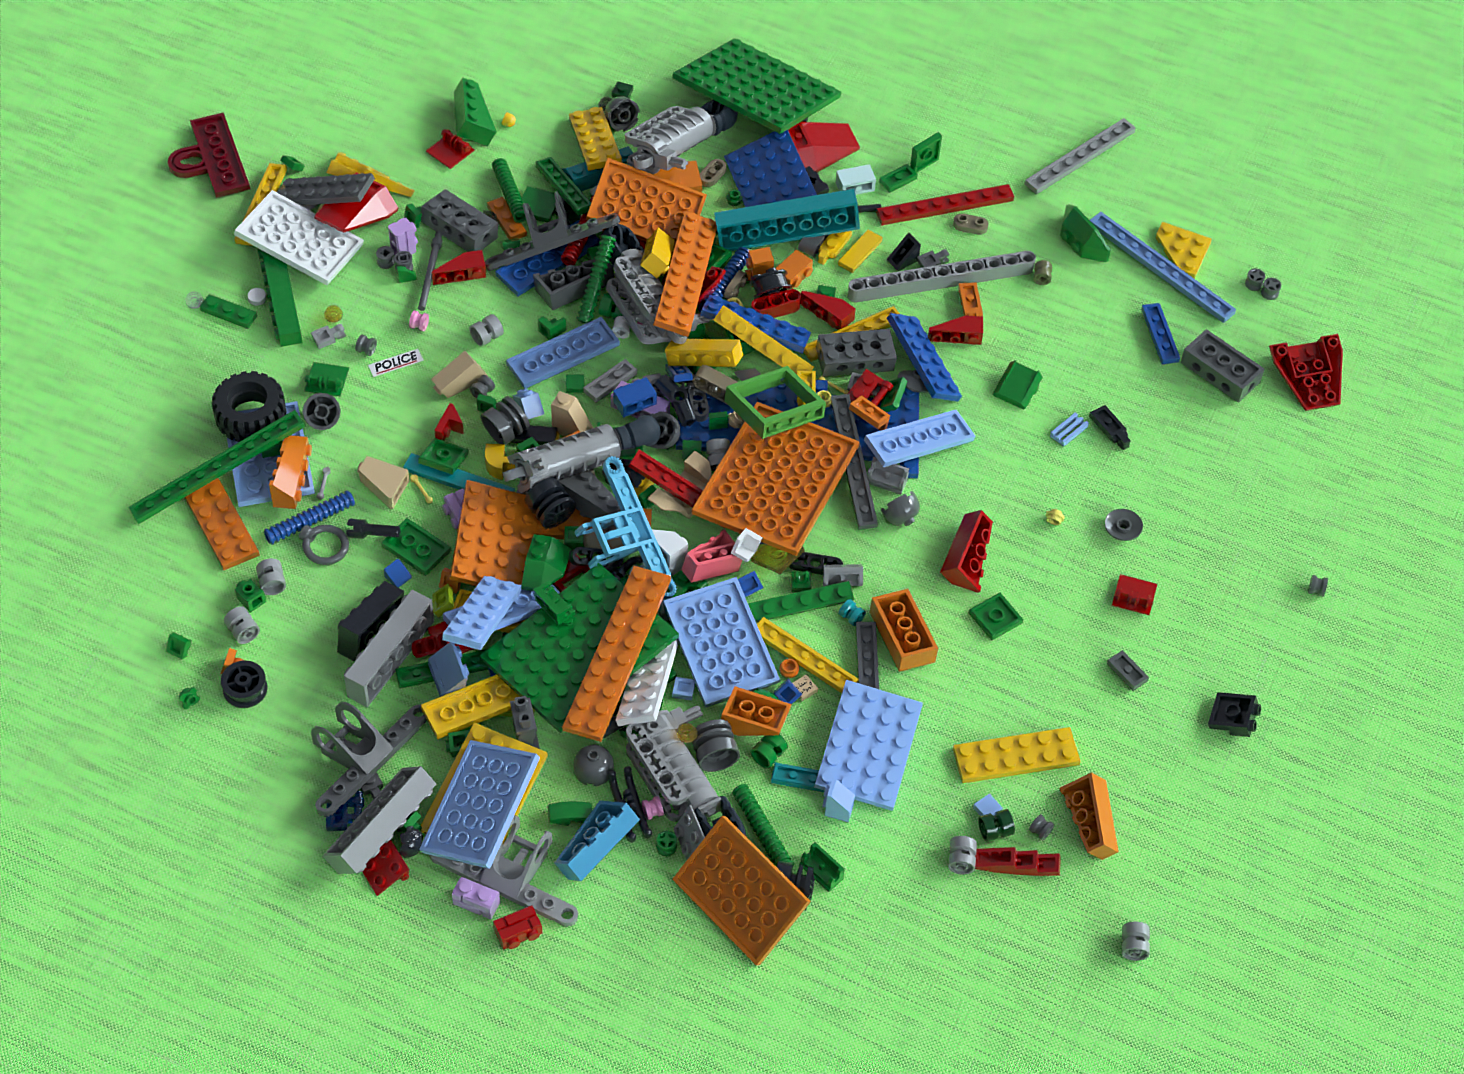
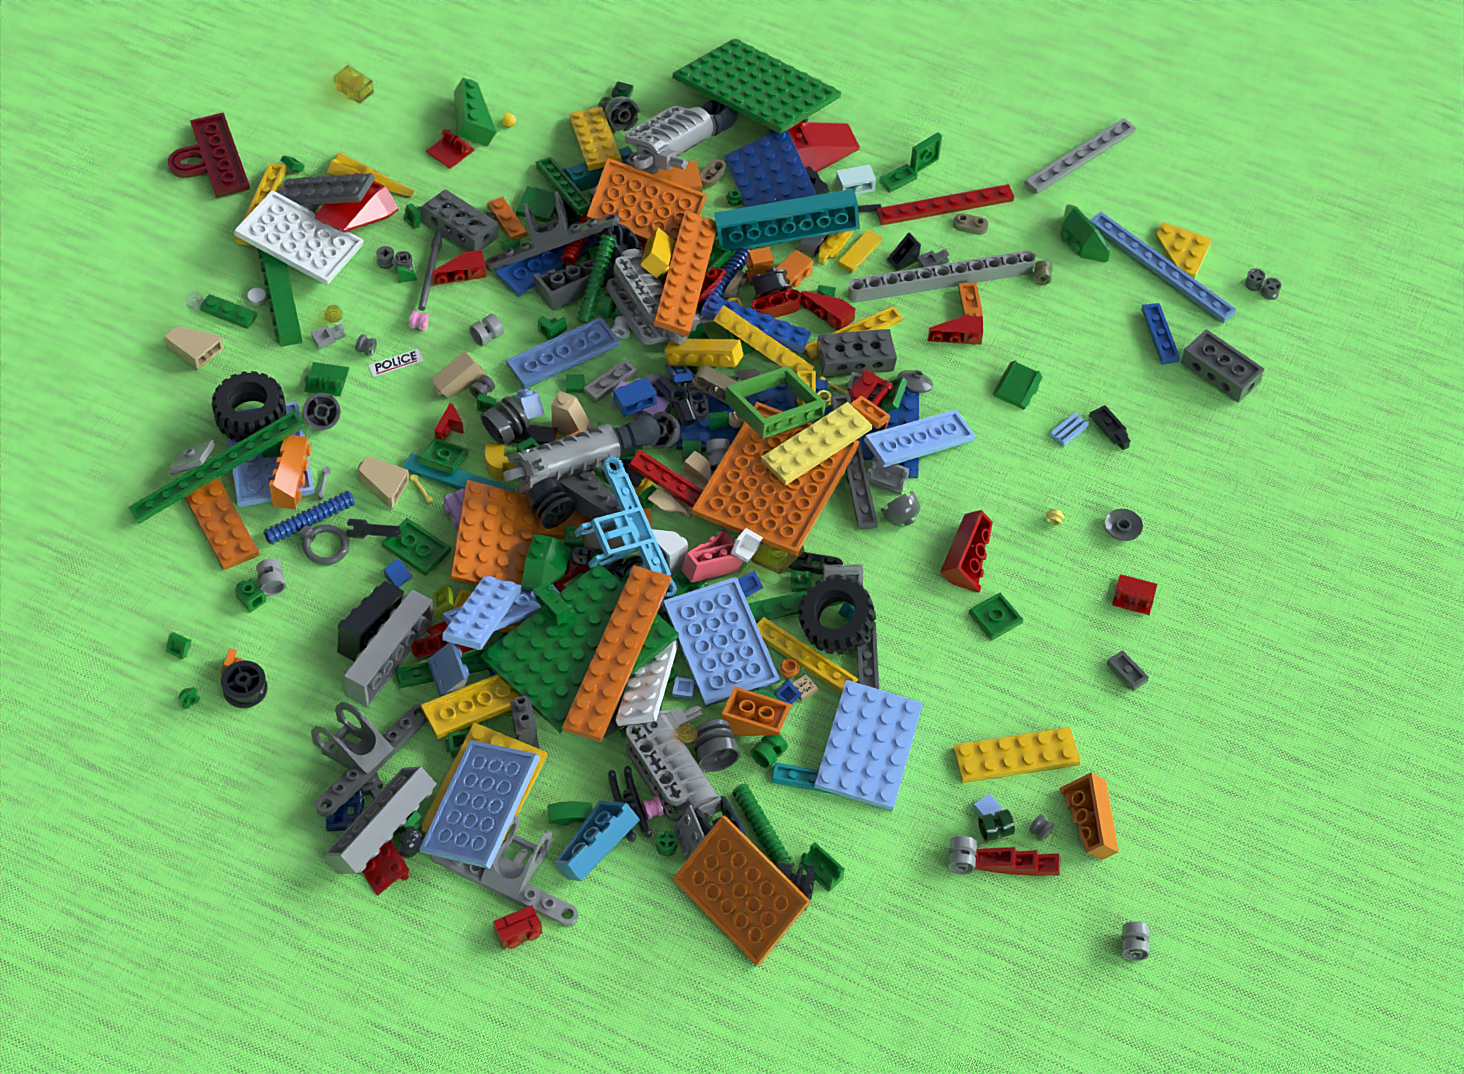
(191, 457): none -> light grey plate
(193, 345): none -> tan slope
(241, 625): light grey wheel -> none
(353, 84): none -> clear yellow brick
(403, 236): lavender brick -> none
(445, 579): orange tile -> none
(476, 898): lavender brick -> none
(509, 189): green piece -> none
(593, 765): dark grey cylinder -> none
(816, 443): none -> light yellow plate
(830, 592): none -> black tyre
(838, 801): light blue slope -> none
(903, 630): orange brick -> none
(924, 357): blue plate -> none
(1235, 713): black plate -> none
(1312, 370): red wedge -> none
(1318, 585): dark grey wheel -> none

